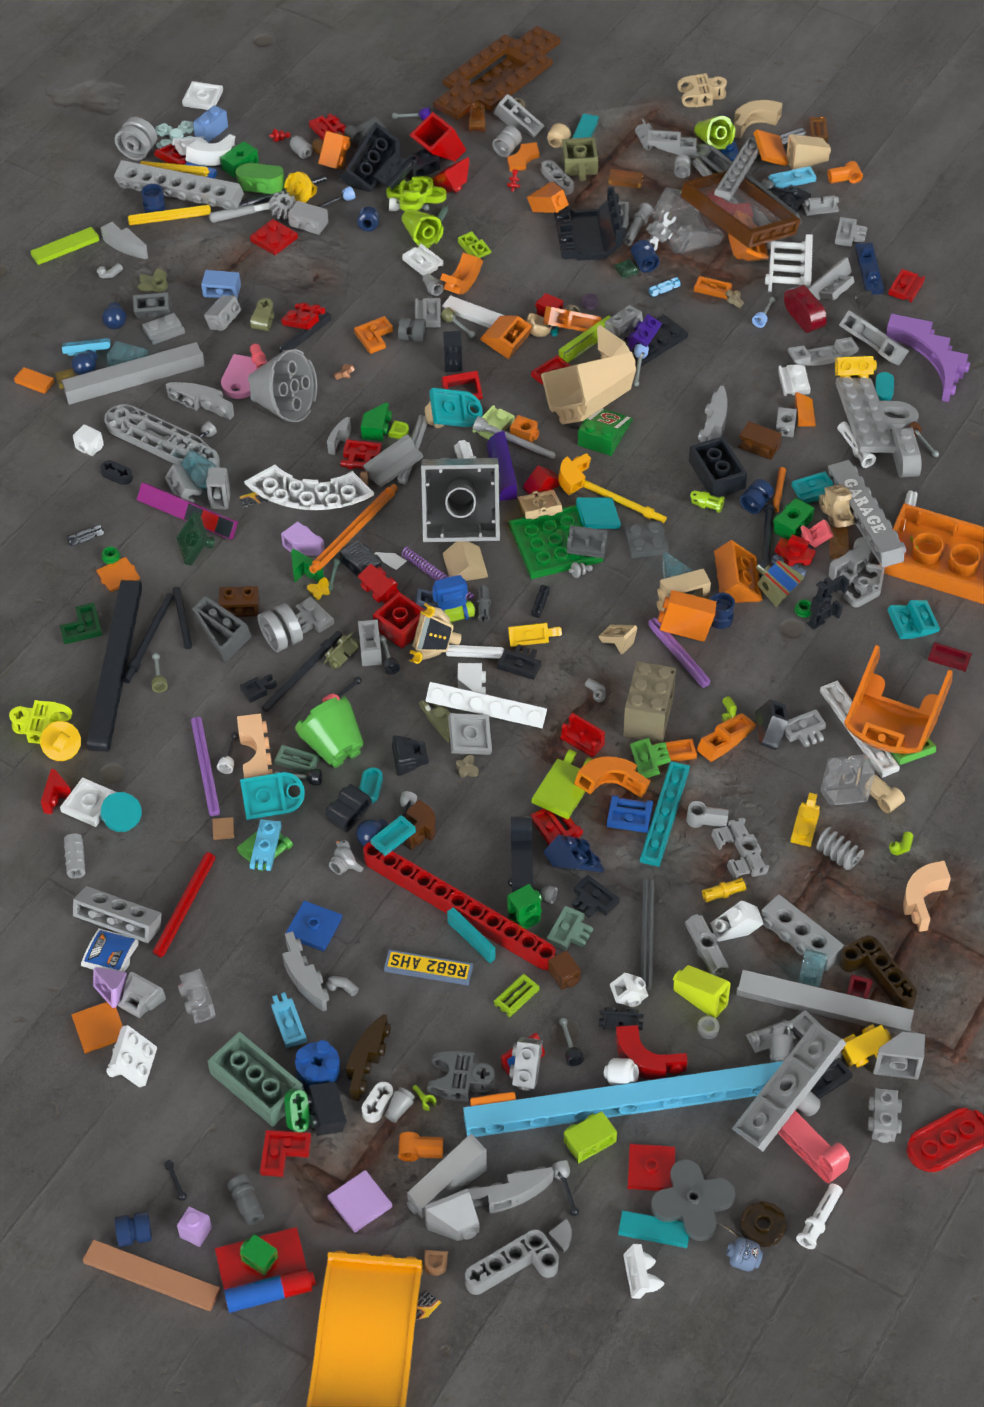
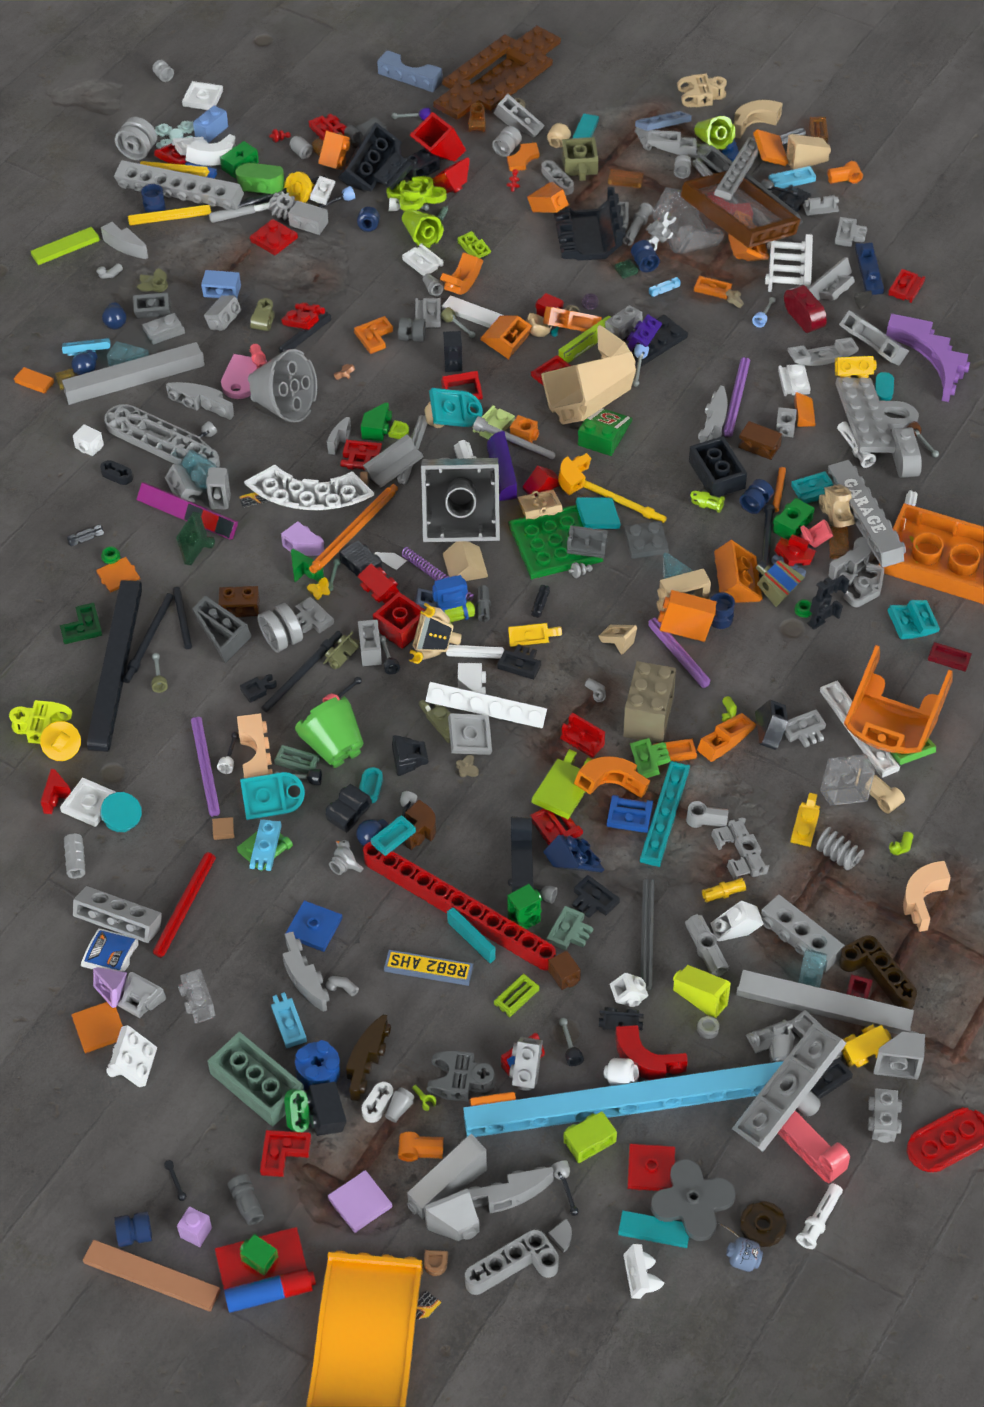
(162, 70): none -> light grey wheel
(322, 190): none -> white plate
(424, 77): none -> sand blue arch
(663, 120): none -> sand blue tile
(736, 397): none -> medium lavender axle

